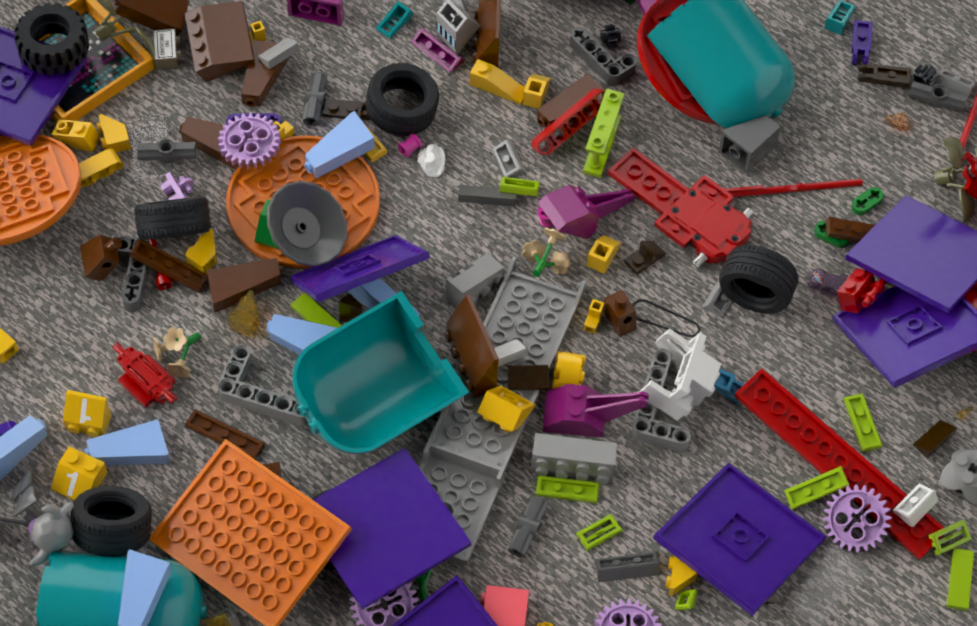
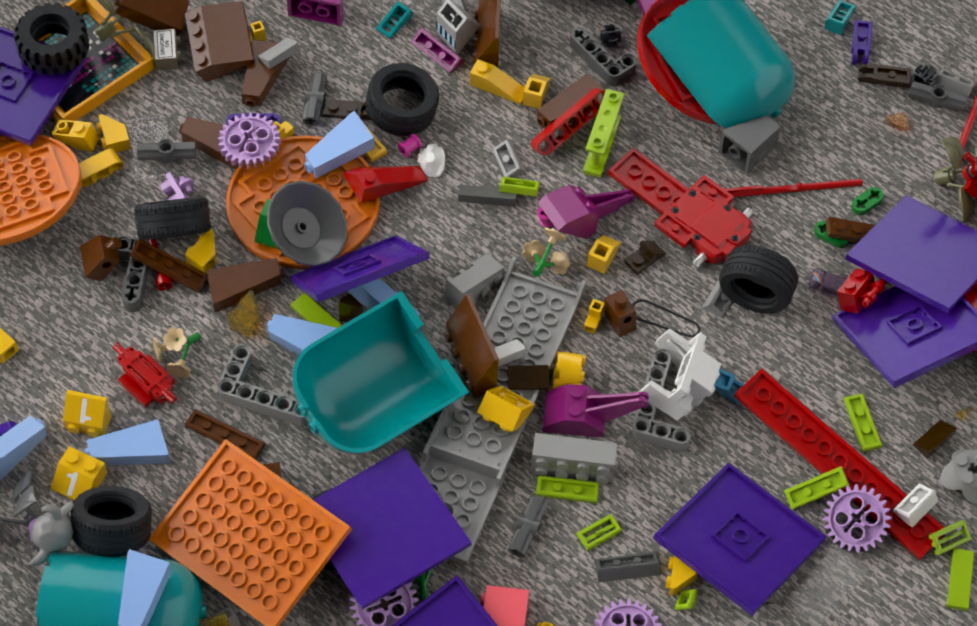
(379, 181): none -> red wedge

